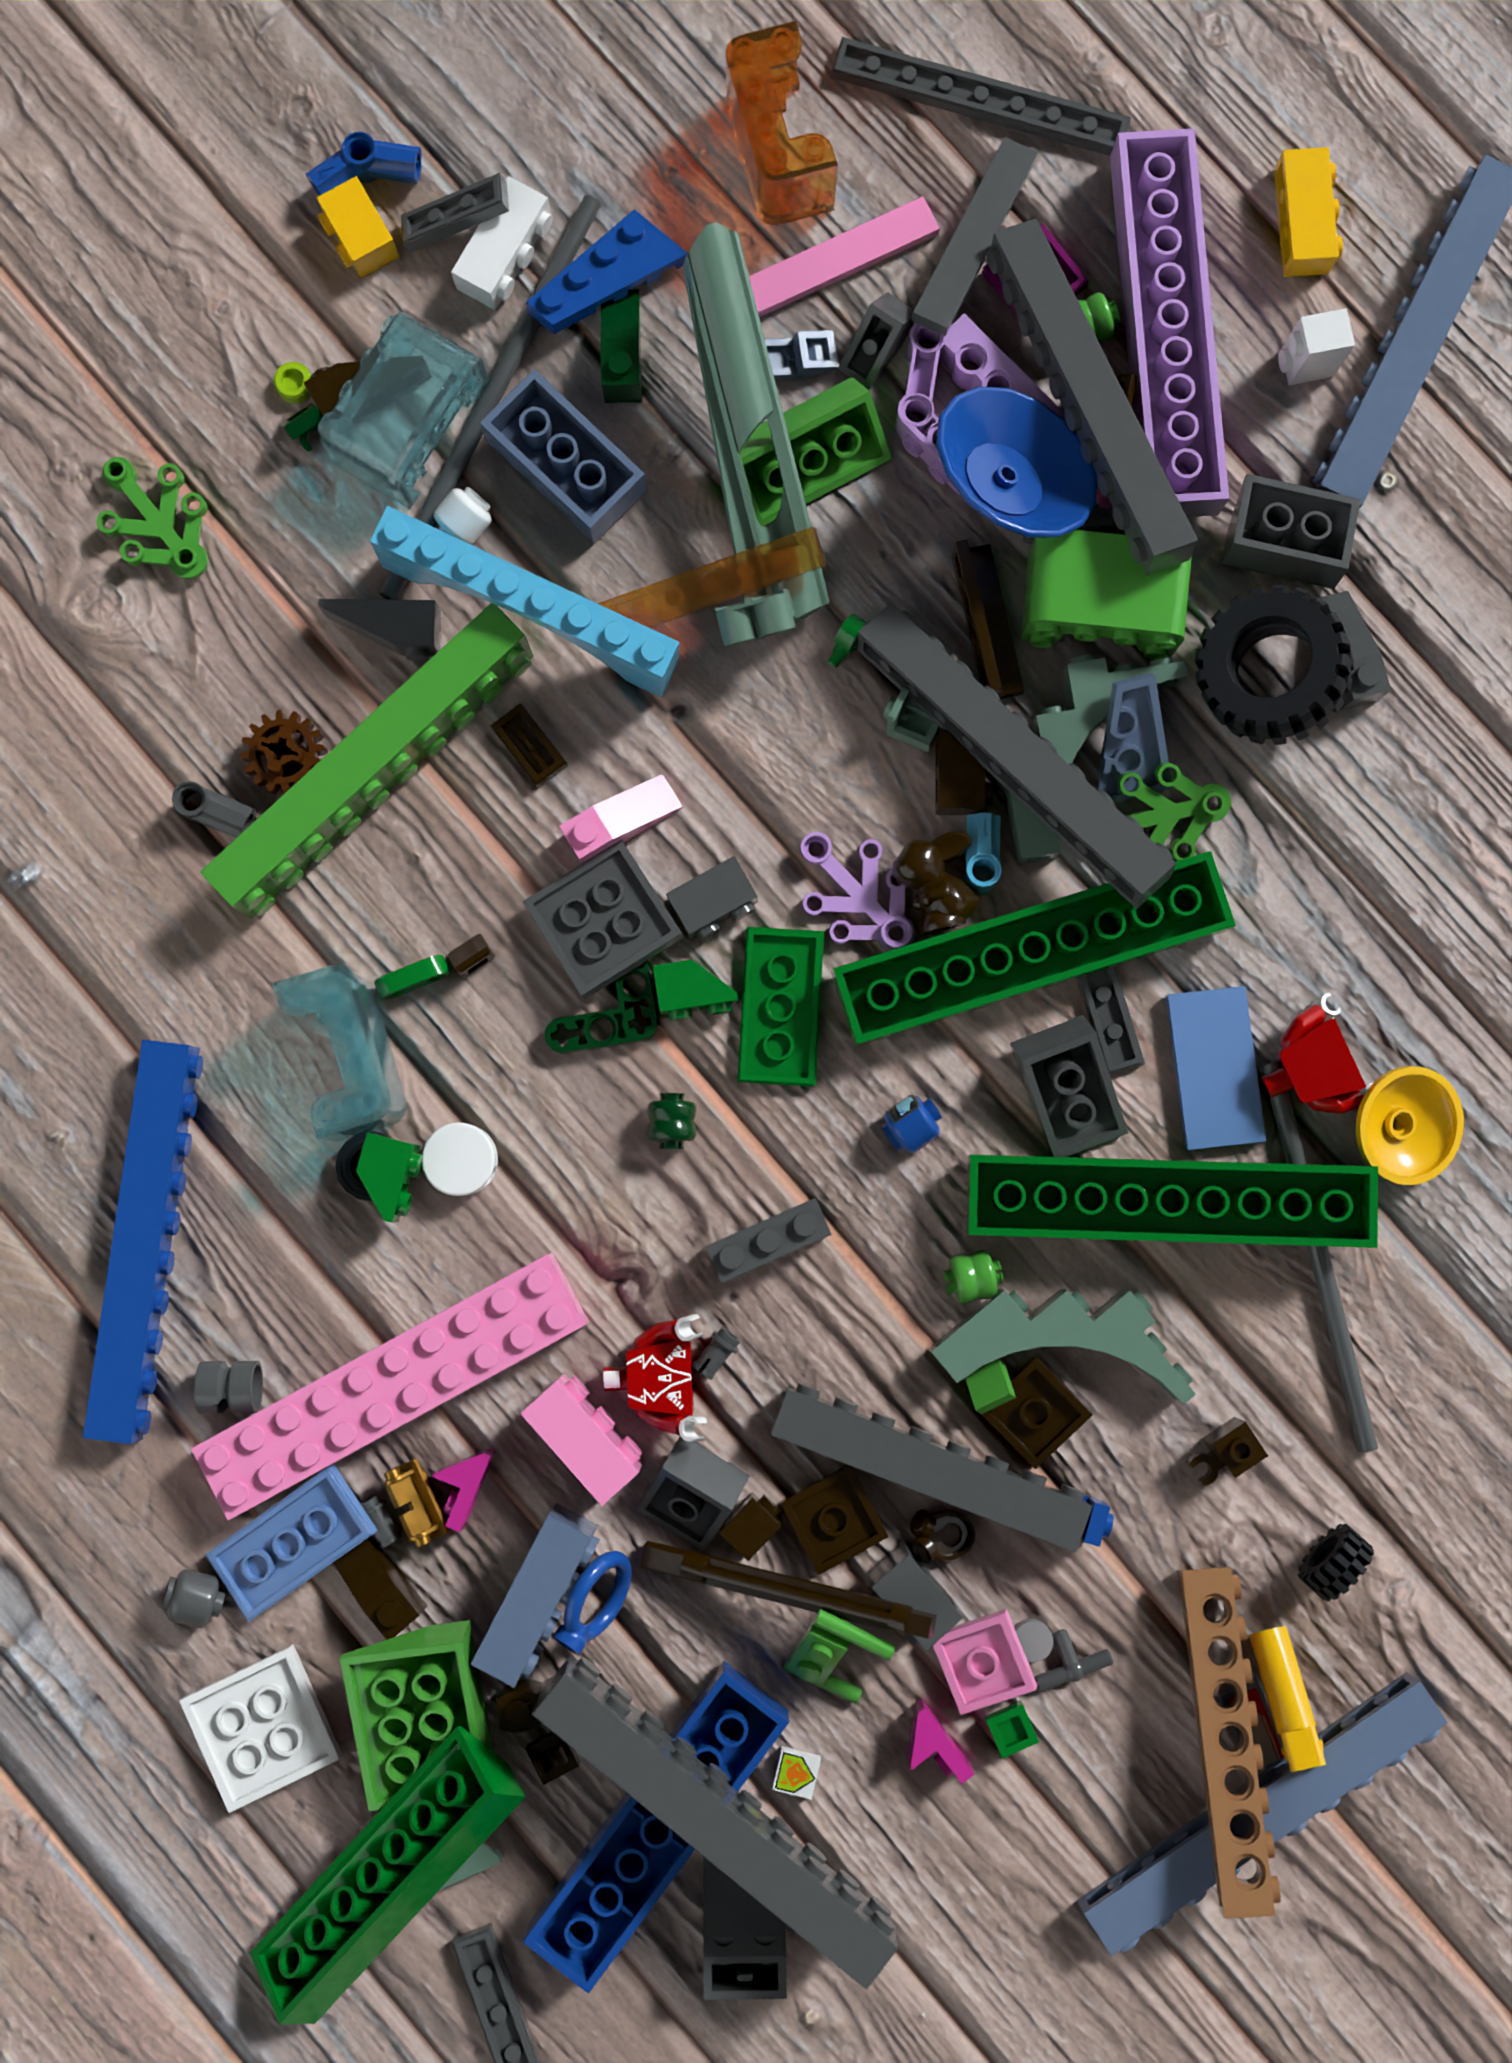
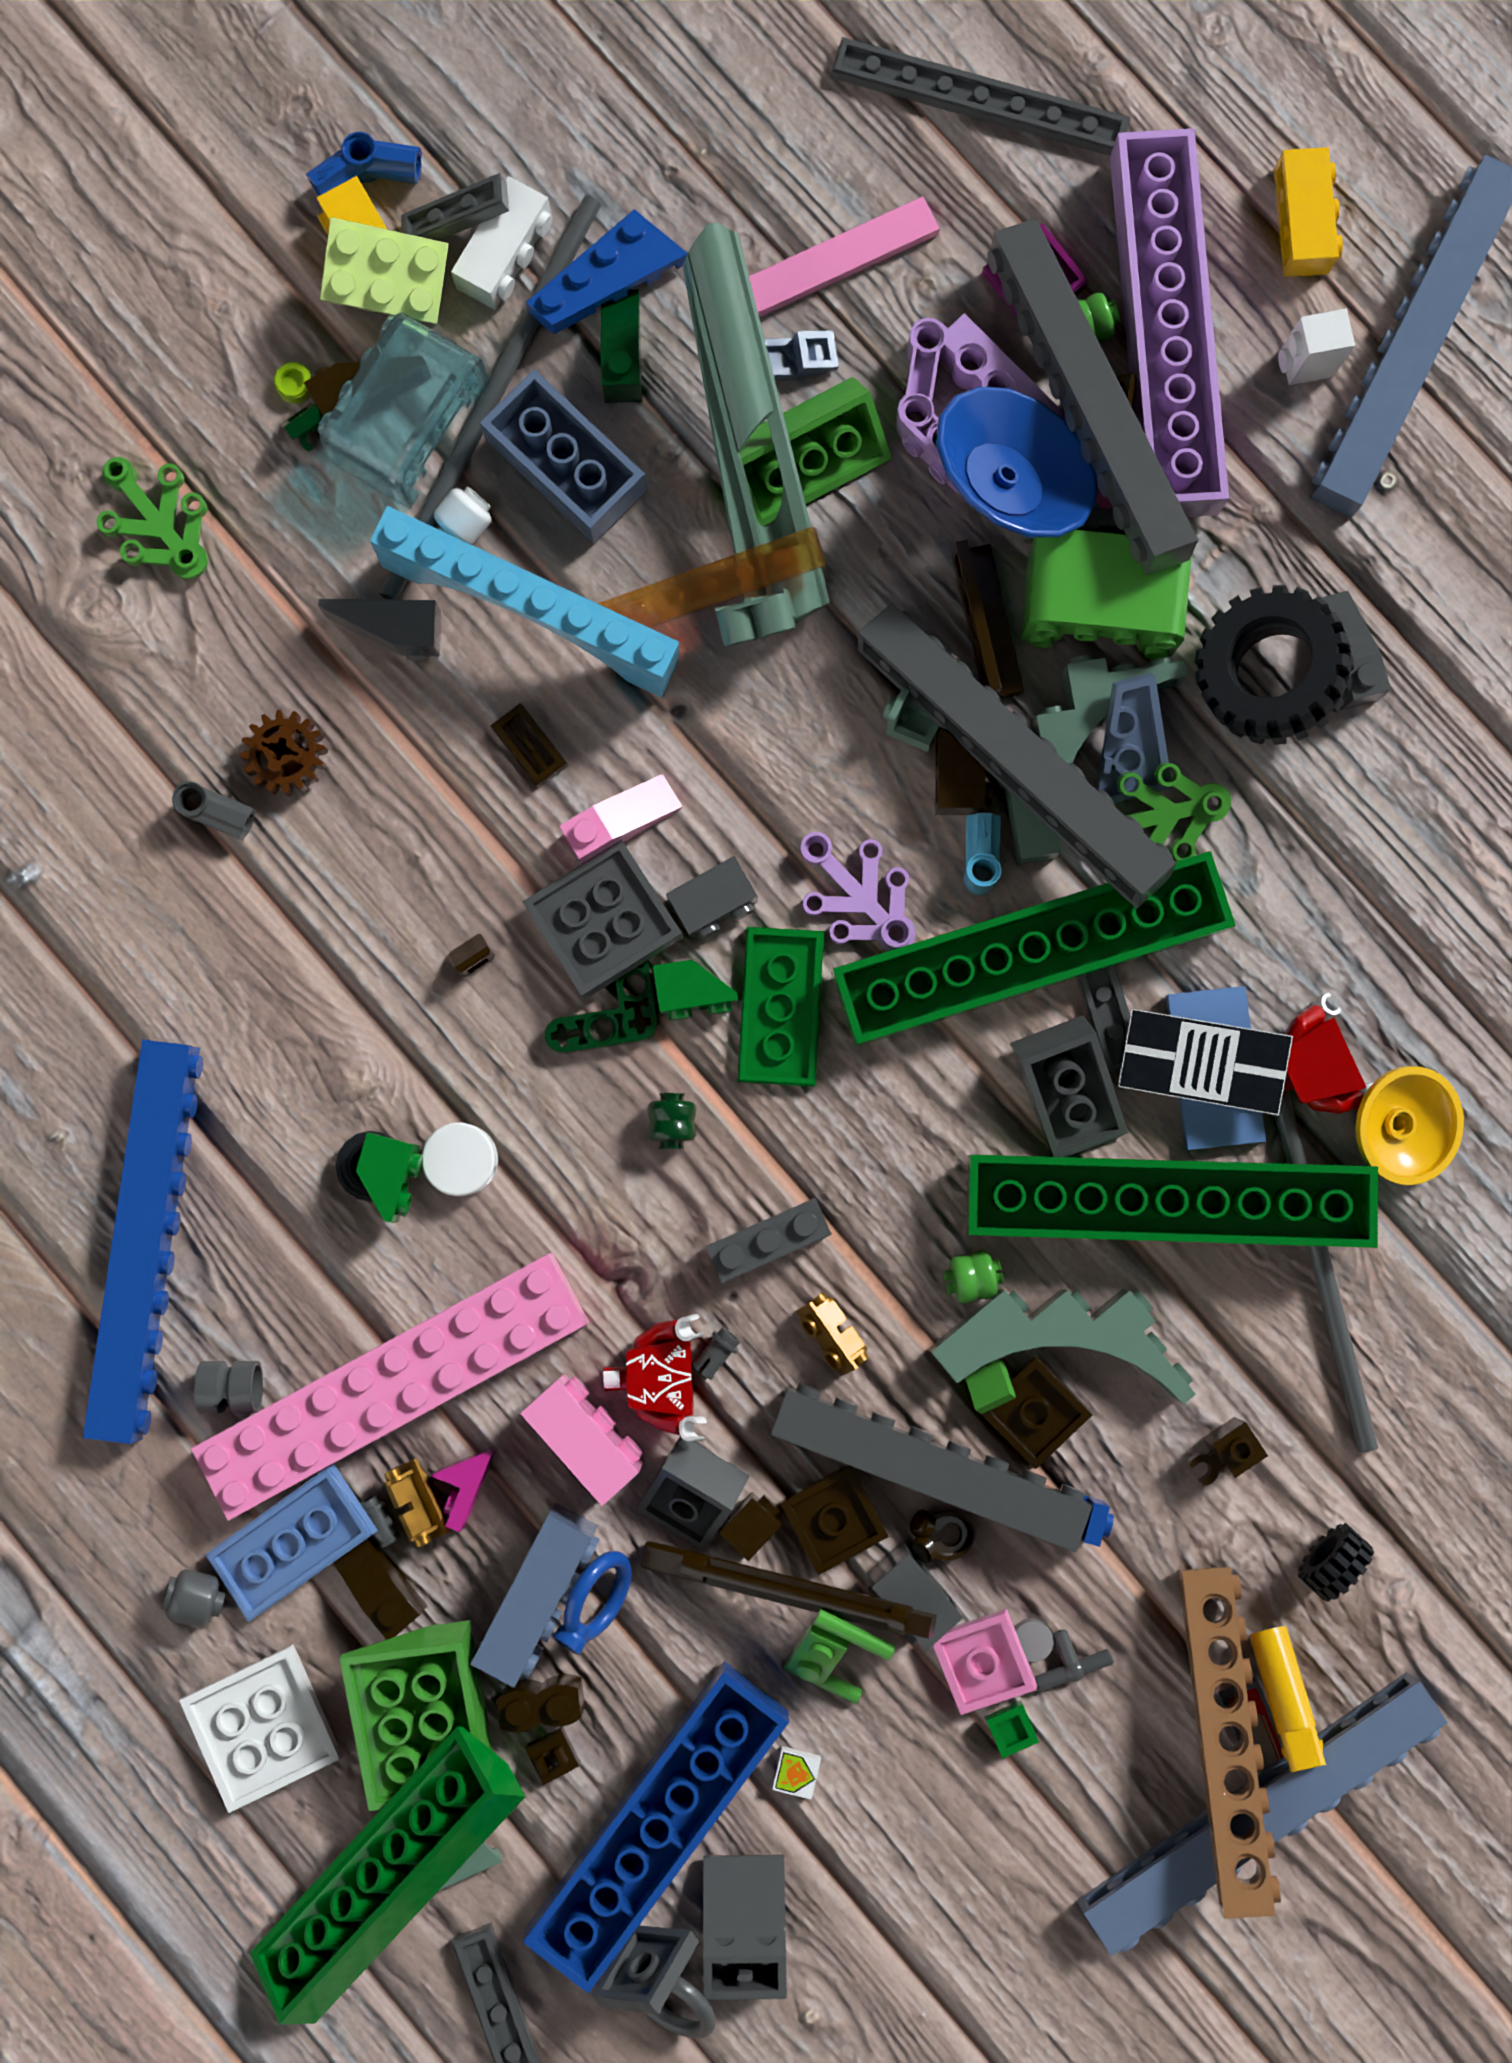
(364, 1055): clear light blue windscreen -> none
(370, 762): bright green brick -> none
(383, 271): none -> yellowish green brick
(411, 977): green beam -> none
(646, 1975): none -> dark grey tile
(718, 1819): dark grey brick -> none
(785, 174): clear orange windscreen -> none
(840, 1350): none -> pearl gold hinge
(846, 639): green piece -> none
(877, 339): dark grey slope -> none
(912, 1123): blue head -> none
(930, 1736): dark pink slope -> none
(941, 897): dark brown animal -> none
(974, 236): dark grey tile -> none
(1205, 1061): none -> black tile
(1291, 531): dark grey slope -> none

